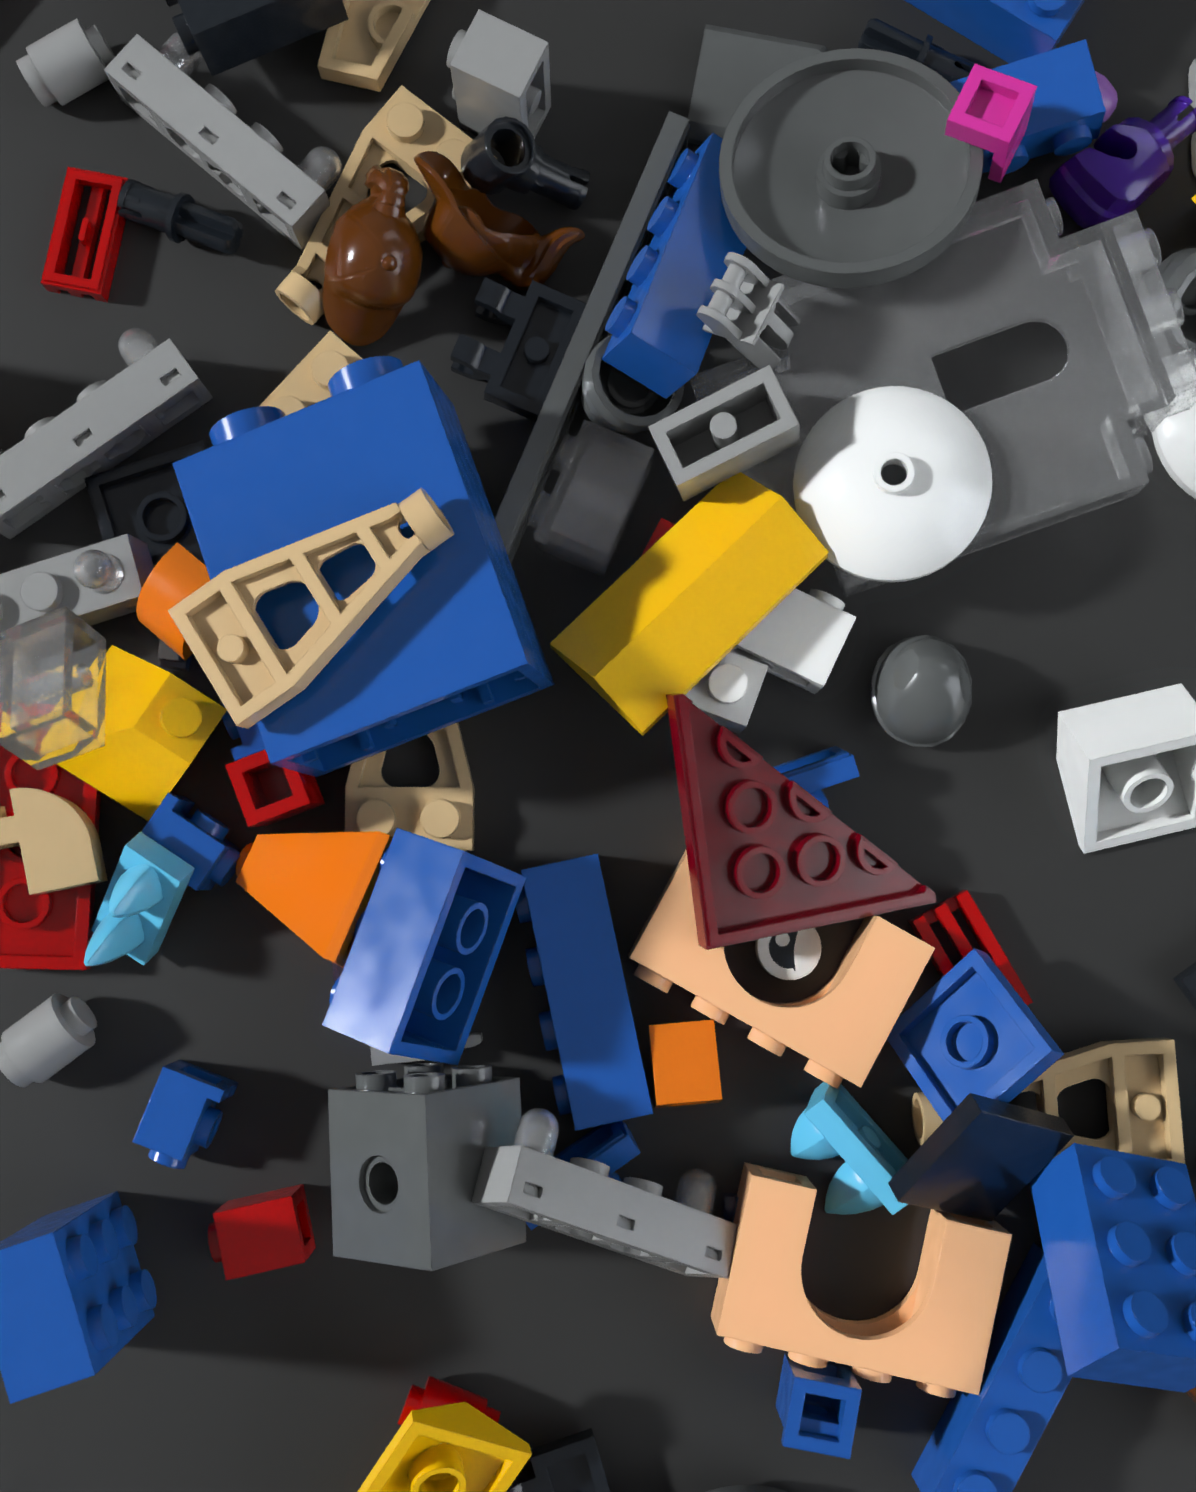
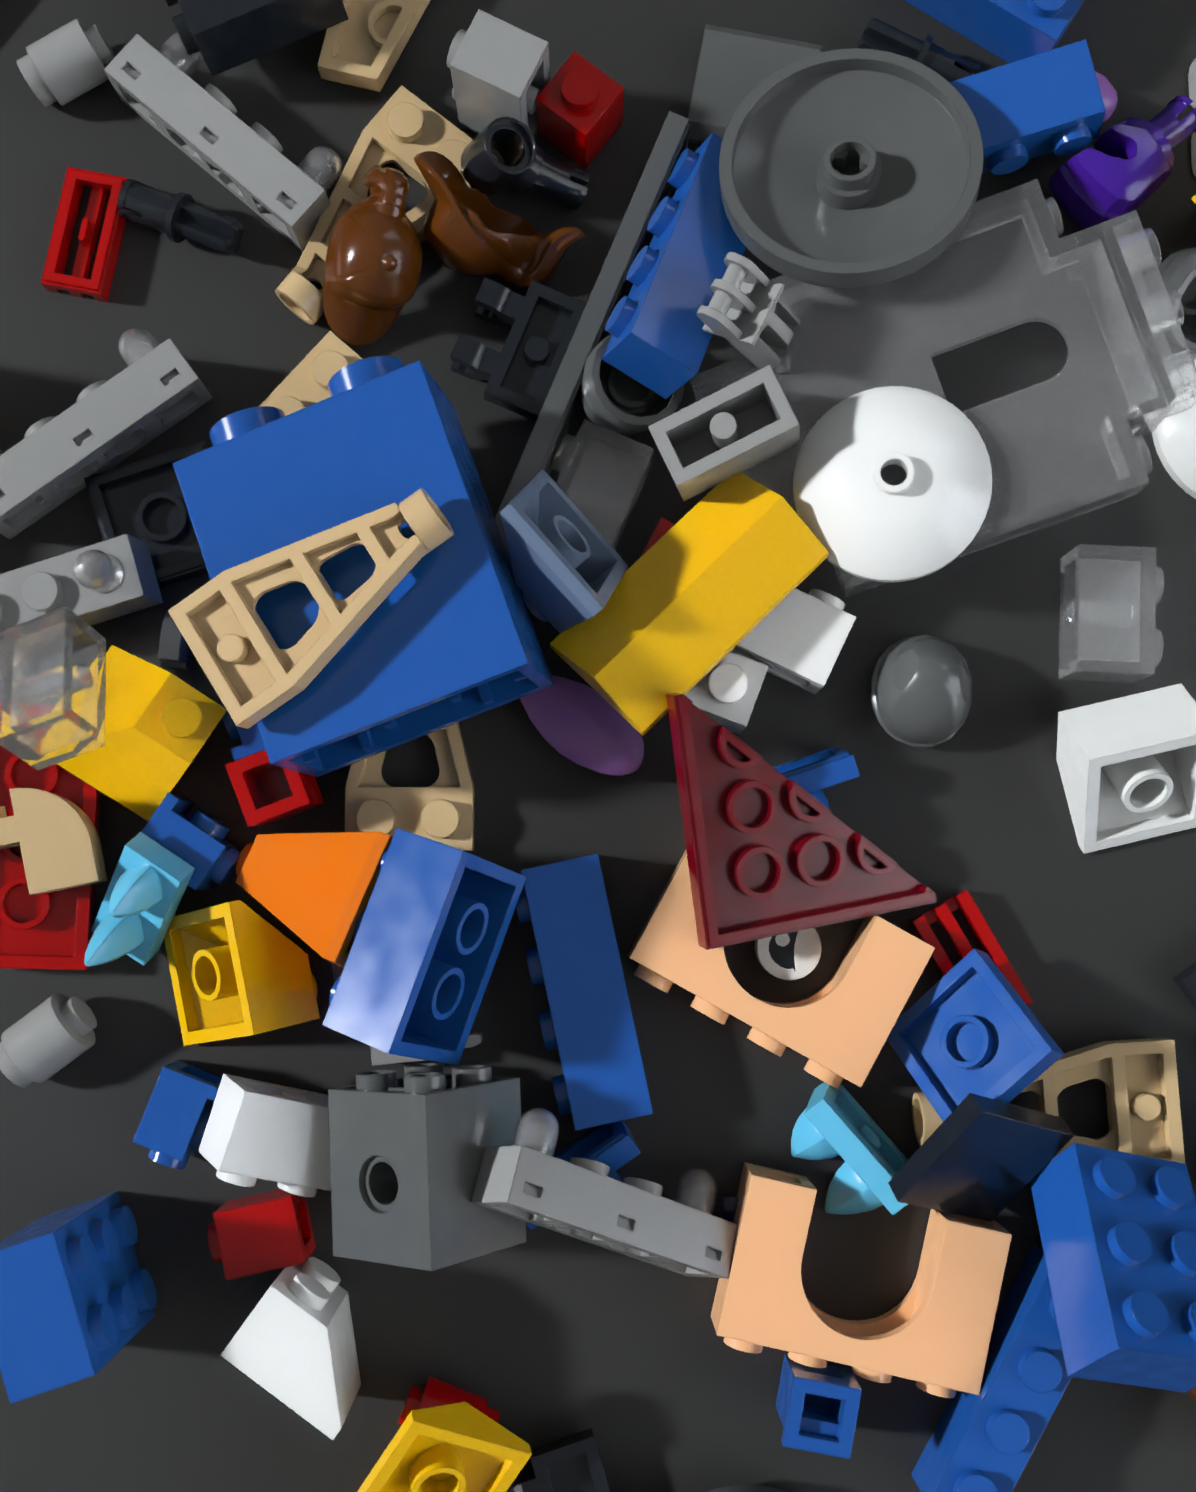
(168, 584): orange brick -> none
(236, 975): none -> yellow slope
(269, 1136): none -> white brick
(302, 1345): none -> white slope
(558, 555): none -> sand blue slope
(580, 110): none -> red brick
(585, 727): none -> medium lavender arm
(684, 1063): orange brick -> none
(992, 115): dark pink panel -> none
(1109, 613): none -> clear brick

